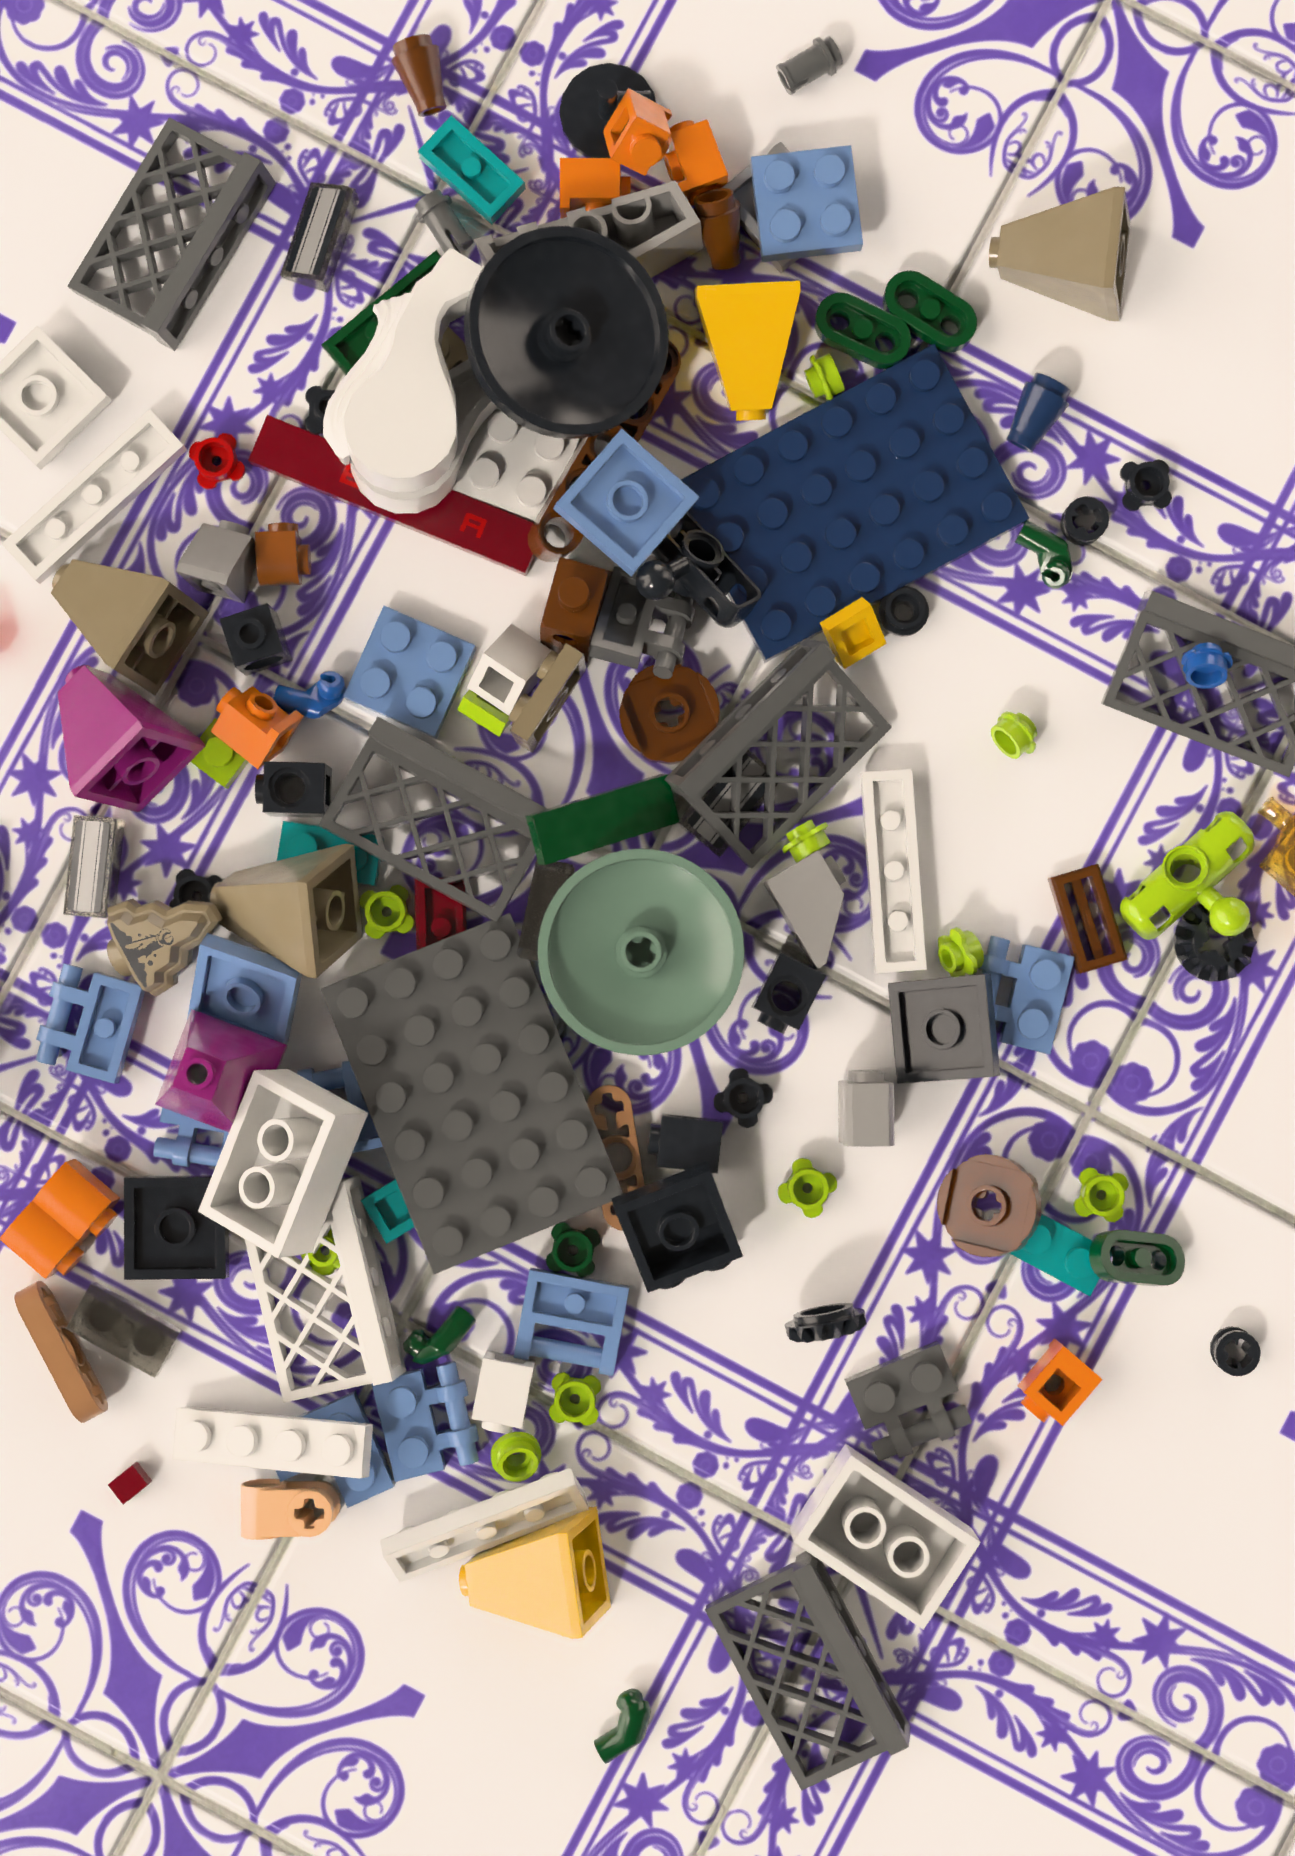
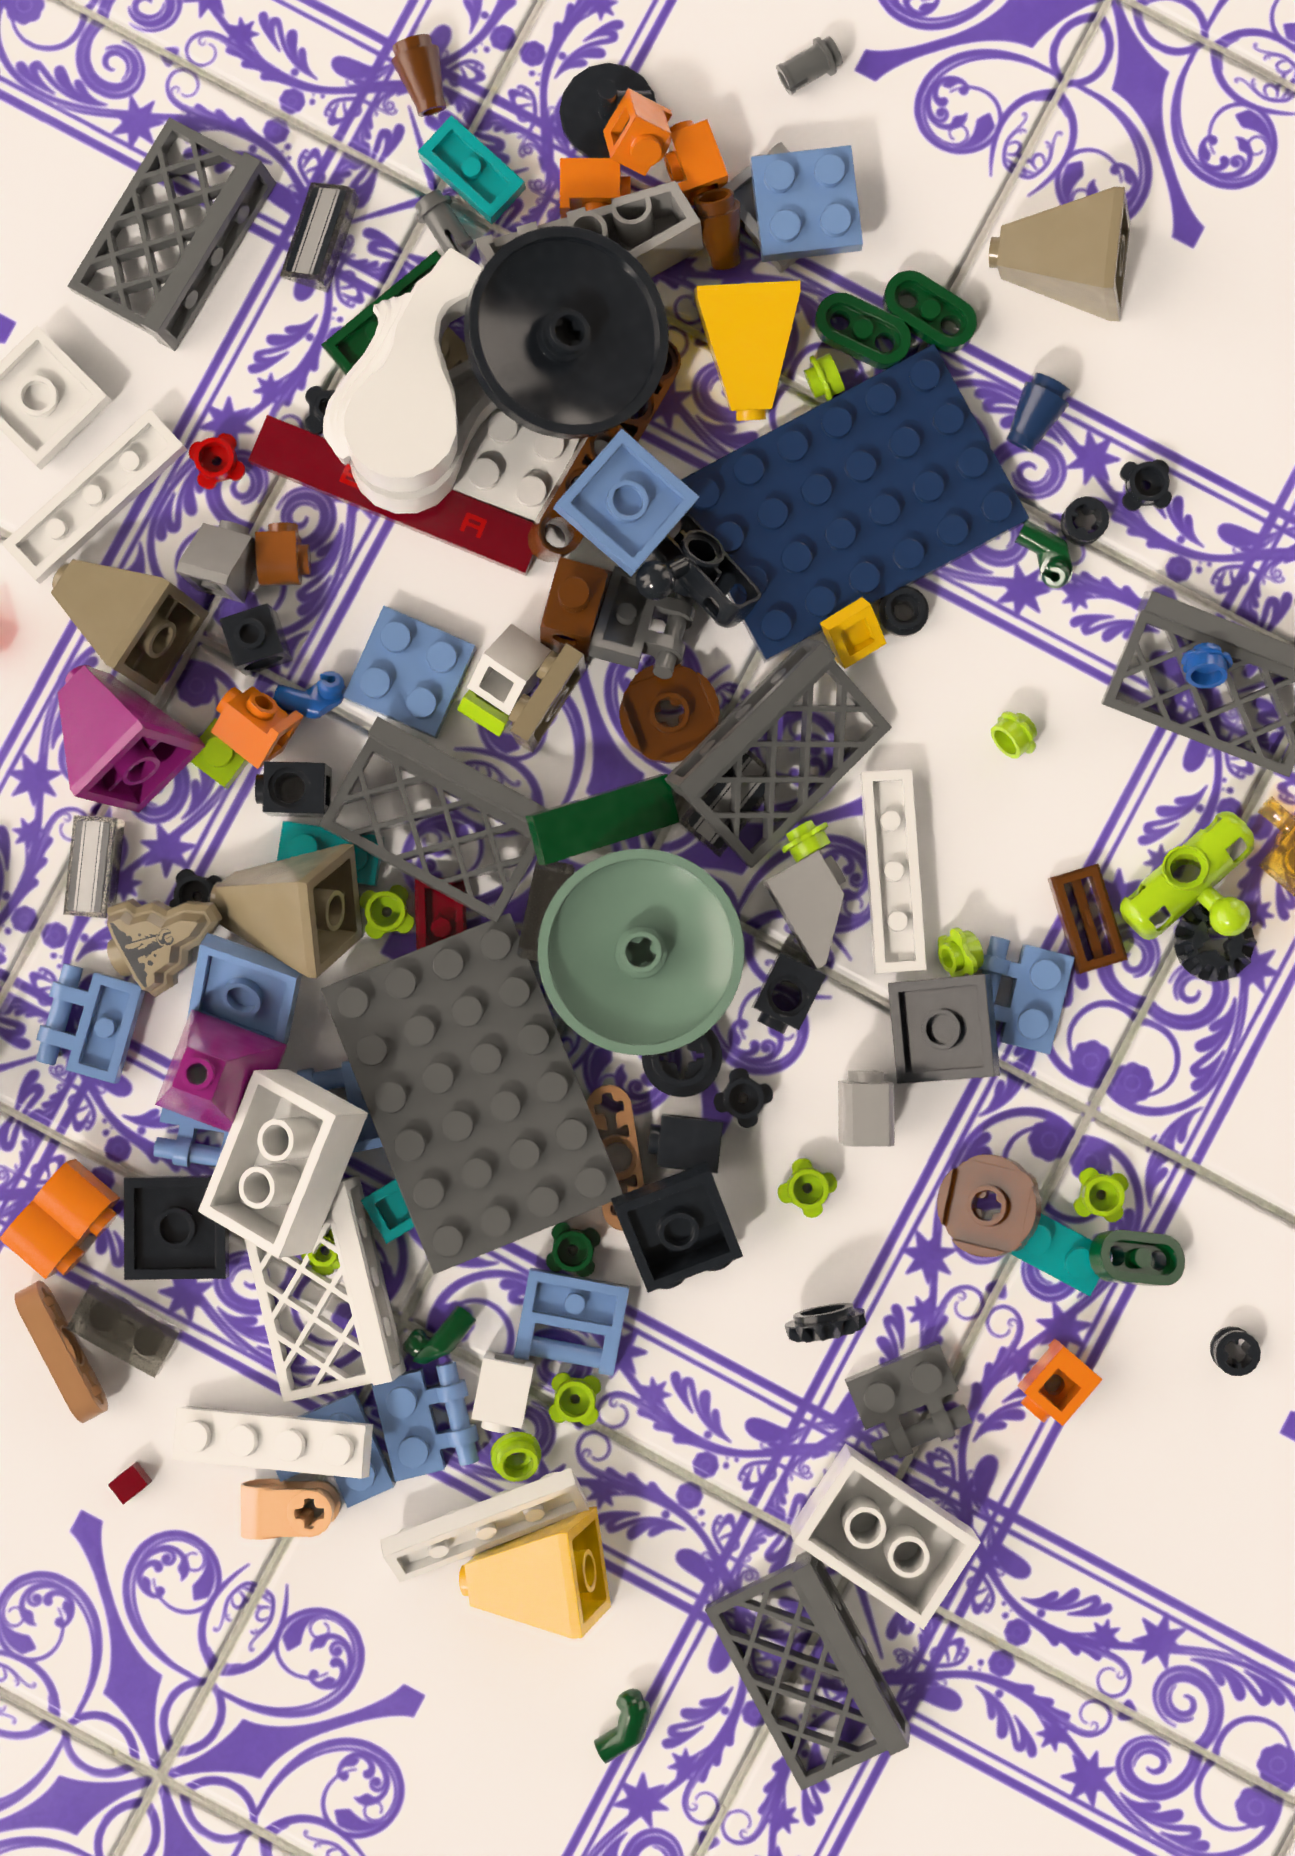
(699, 1073): none -> black gear

